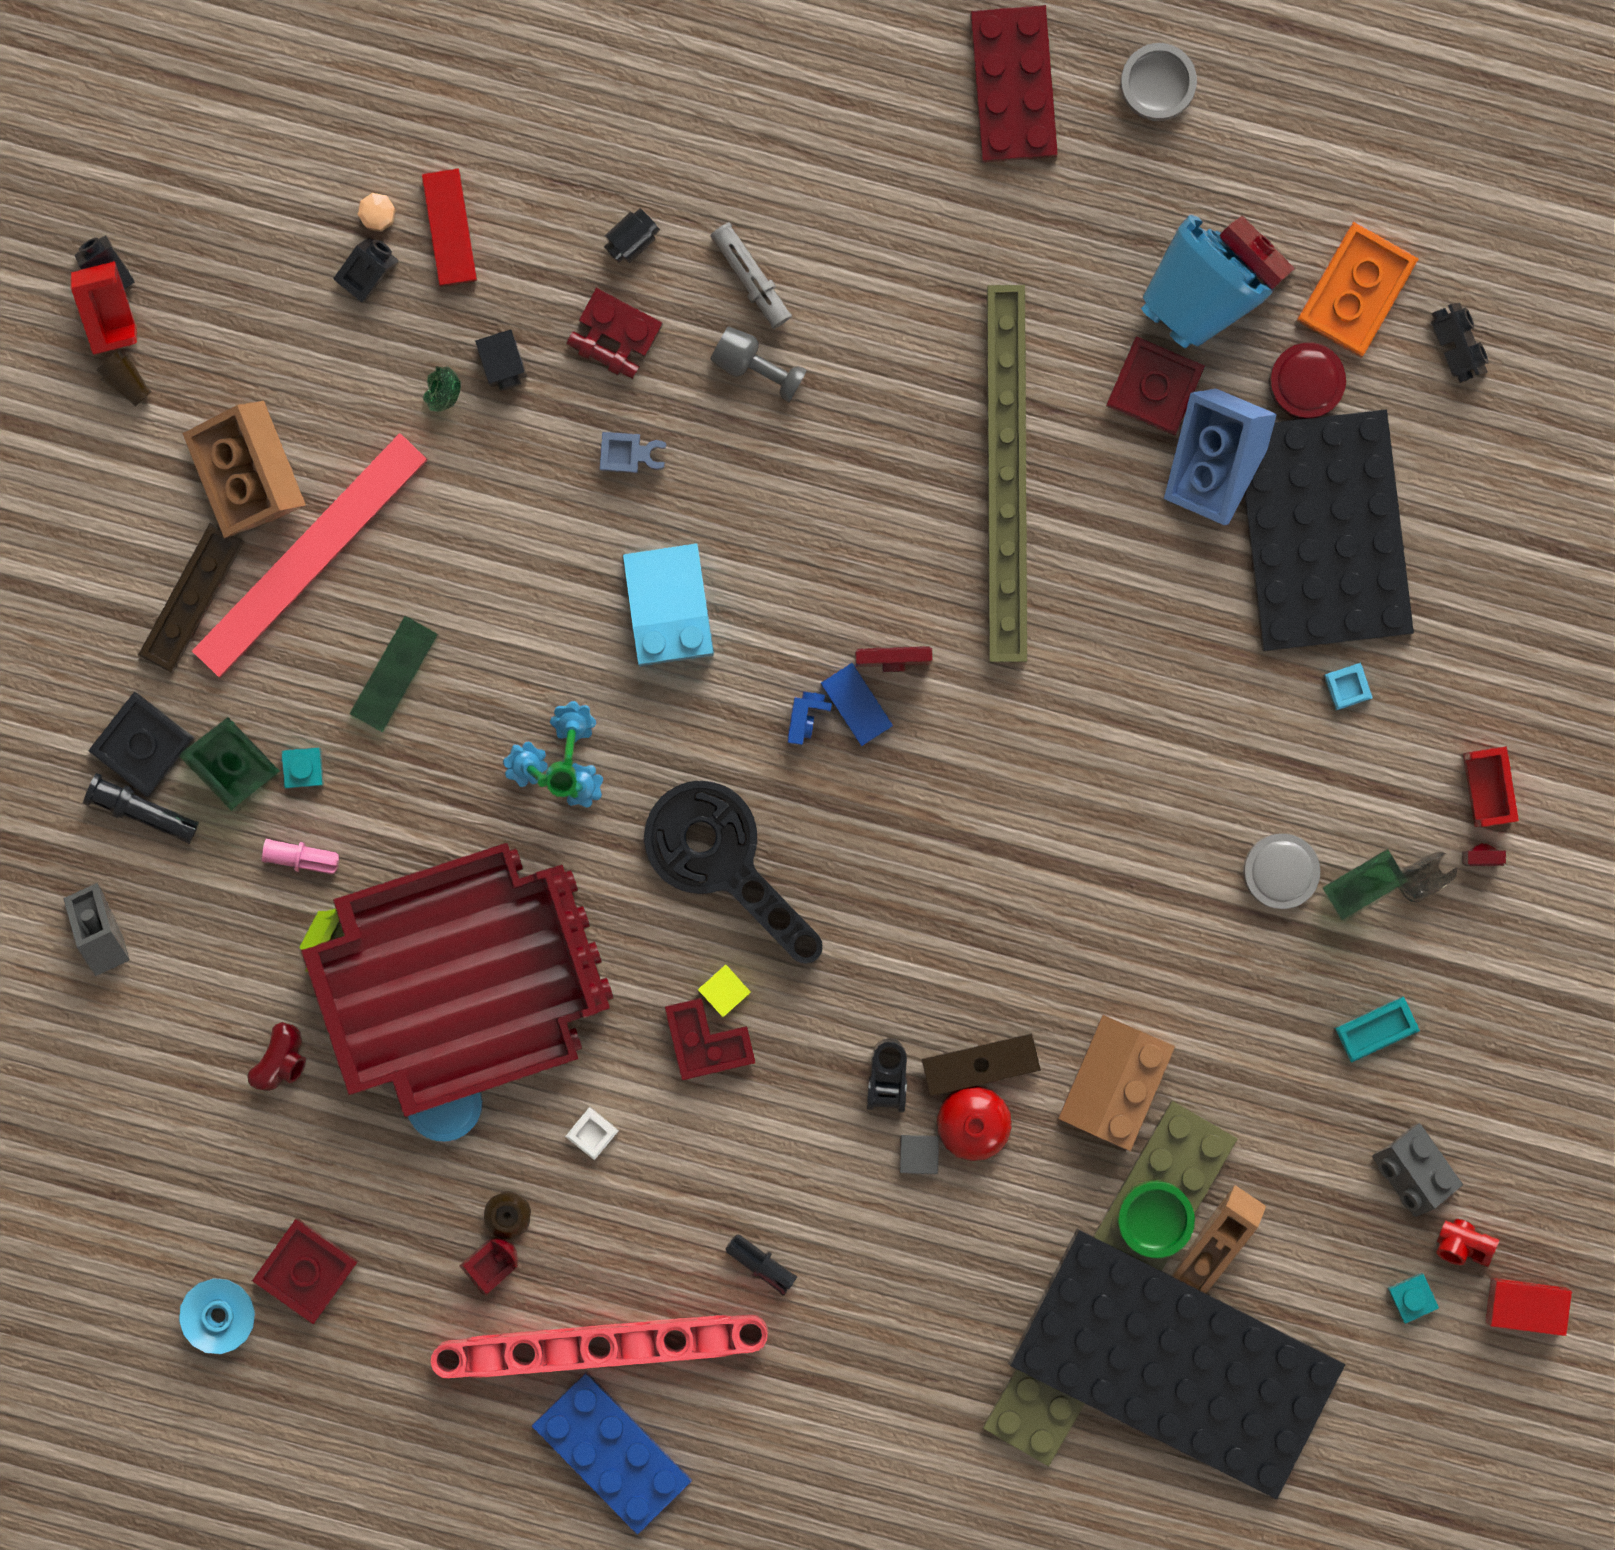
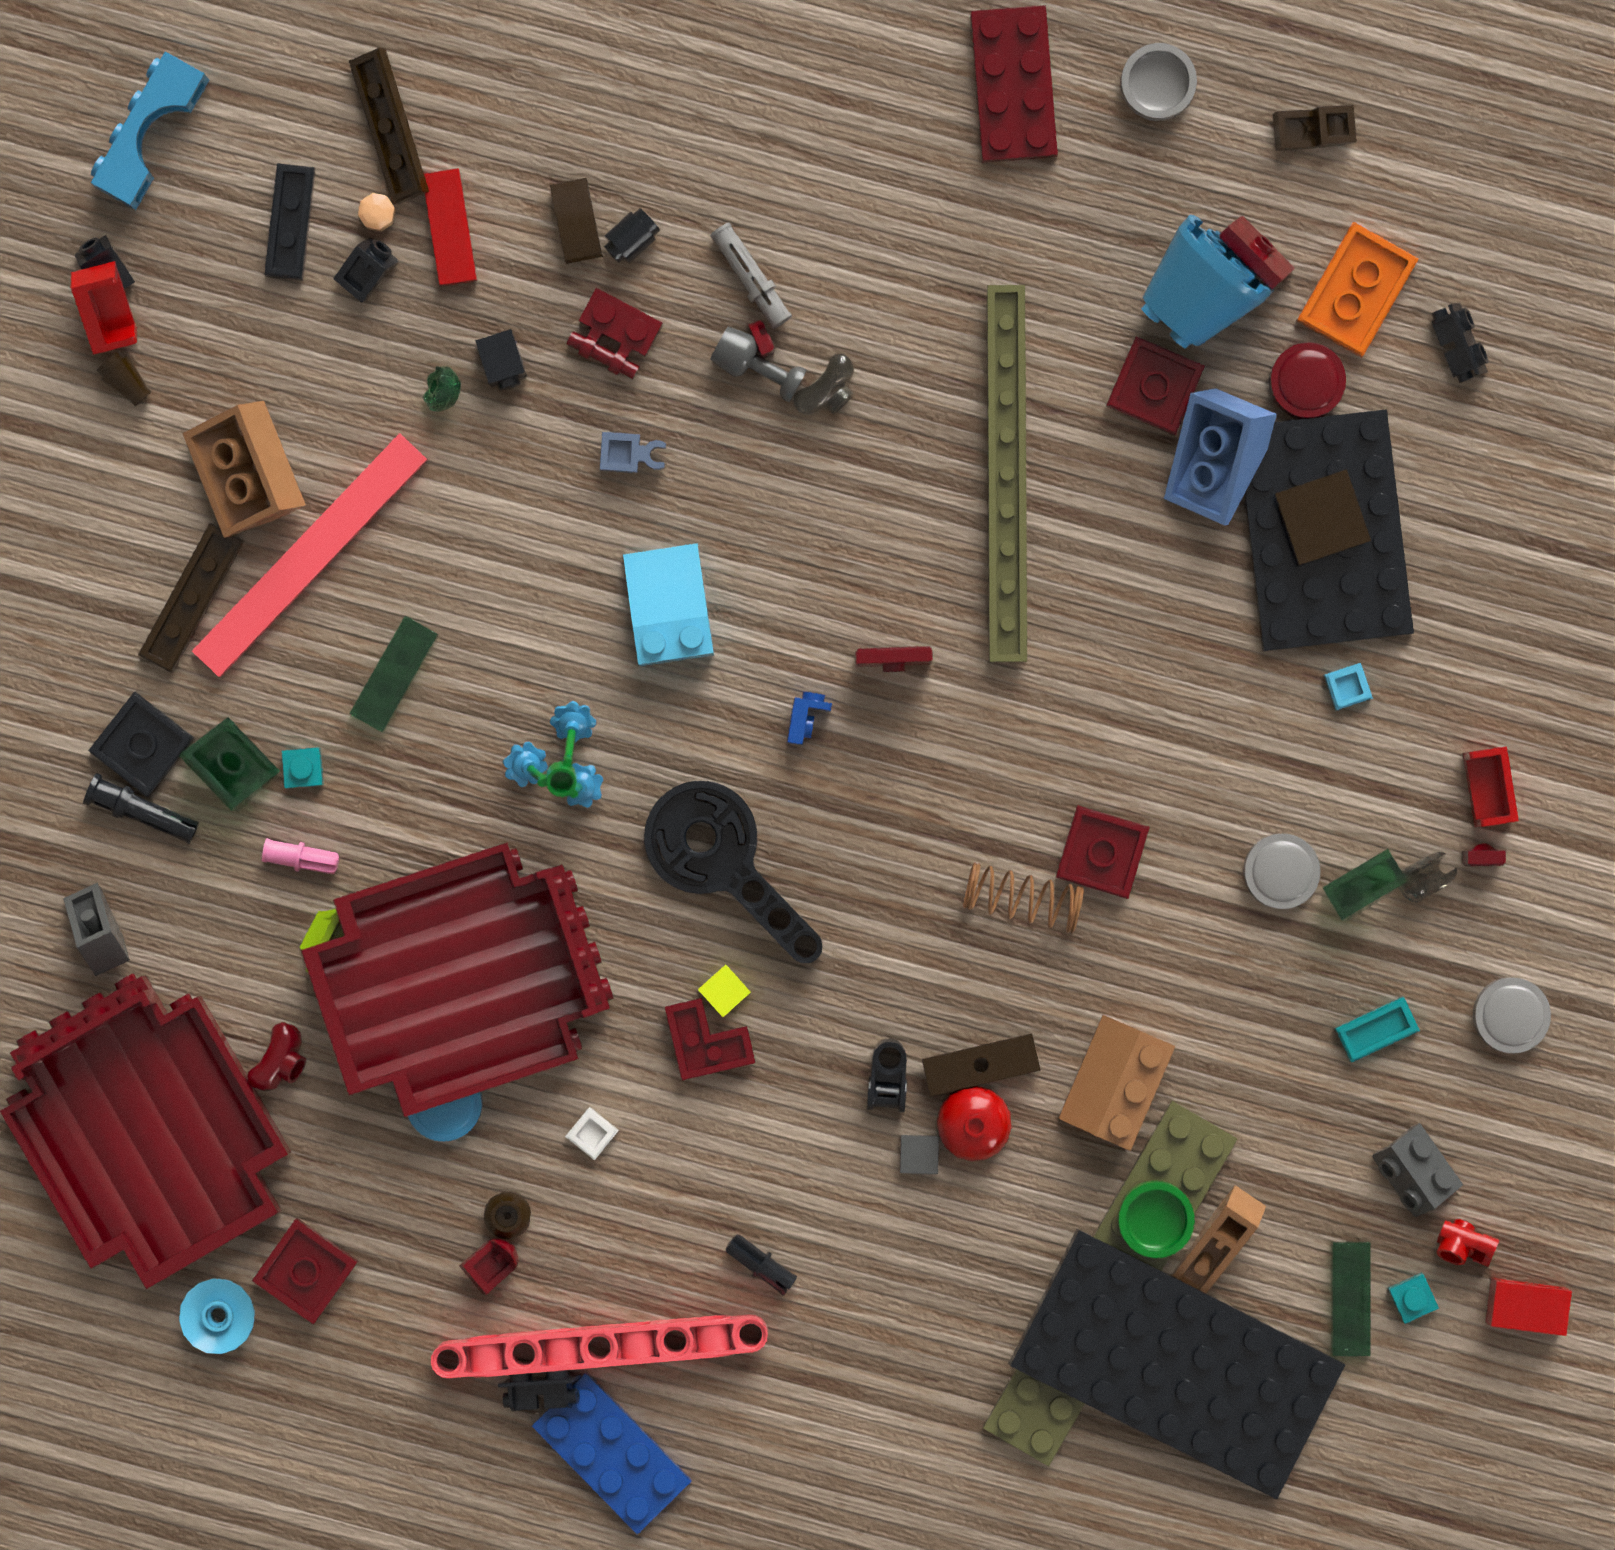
(144, 1129): none -> dark red panel
(170, 88): none -> dark azure arch
(290, 221): none -> black tile
(388, 126): none -> dark brown tile
(555, 1387): none -> black hinge
(576, 220): none -> dark brown slope
(762, 338): none -> dark red tile
(828, 389): none -> clear smoke piece
(856, 704): blue tile -> none
(1075, 897): none -> medium nougat piece
(1102, 852): none -> dark red plate
(1314, 128): none -> dark brown slope
(1322, 517): none -> dark brown tile
(1350, 1298): none -> clear green tile
(1511, 1015): none -> light grey piece

